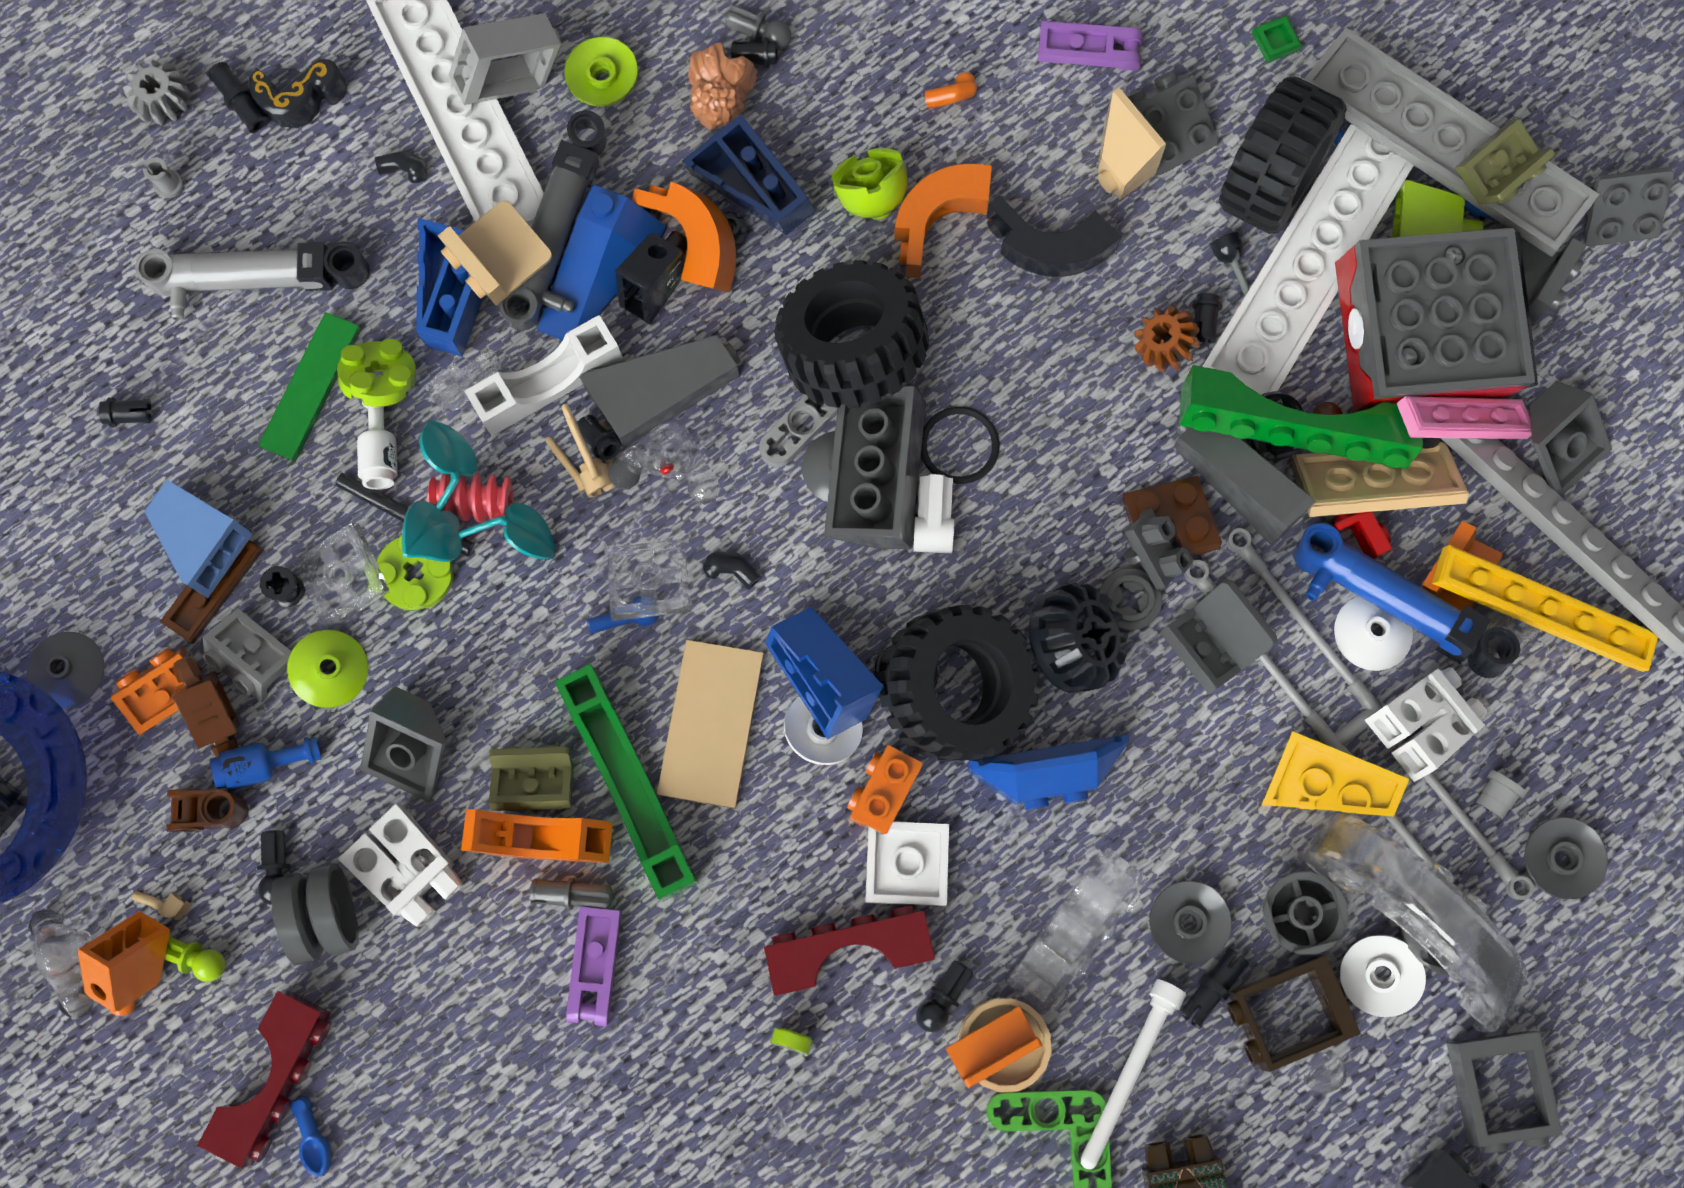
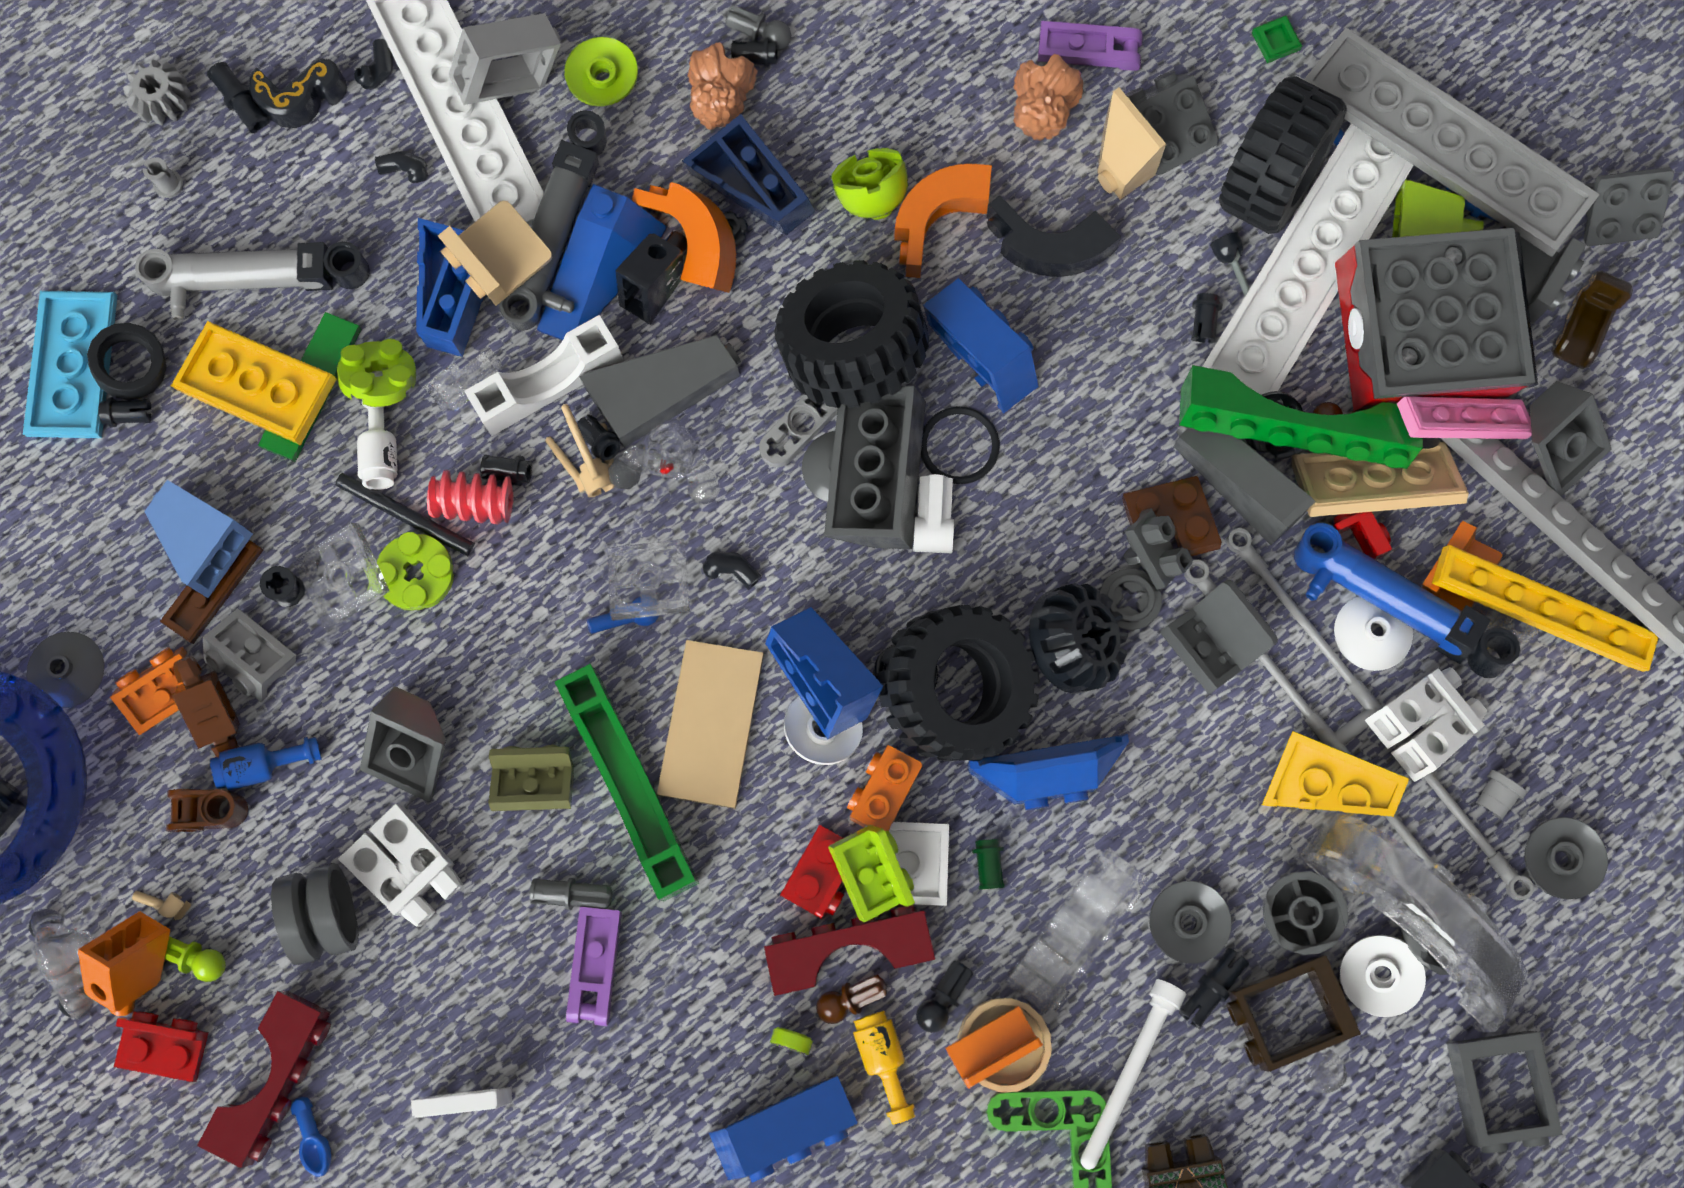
(61, 389): none -> medium azure tile
(121, 333): none -> black tyre
(160, 1048): none -> red bracket
(254, 382): none -> yellow tile
(272, 861): black axle -> none
(327, 689): lime dish -> none
(377, 72): none -> black arm
(435, 534): teal plant -> none
(461, 1102): none -> white piece
(518, 469): none -> black pin
(537, 837): orange arch -> none
(784, 1131): none -> blue wedge
(816, 878): none -> red bracket
(833, 1006): none -> reddish brown axle
(872, 872): none -> lime bracket
(882, 1057): none -> yellow piece
(962, 90): orange arm -> none
(984, 342): none -> blue wedge
(989, 864): none -> dark green pin
(1046, 97): none -> nougat hair
(1162, 353): dark orange gear -> none
(1503, 164): olive bracket -> none
(1590, 318): none -> dark brown animal

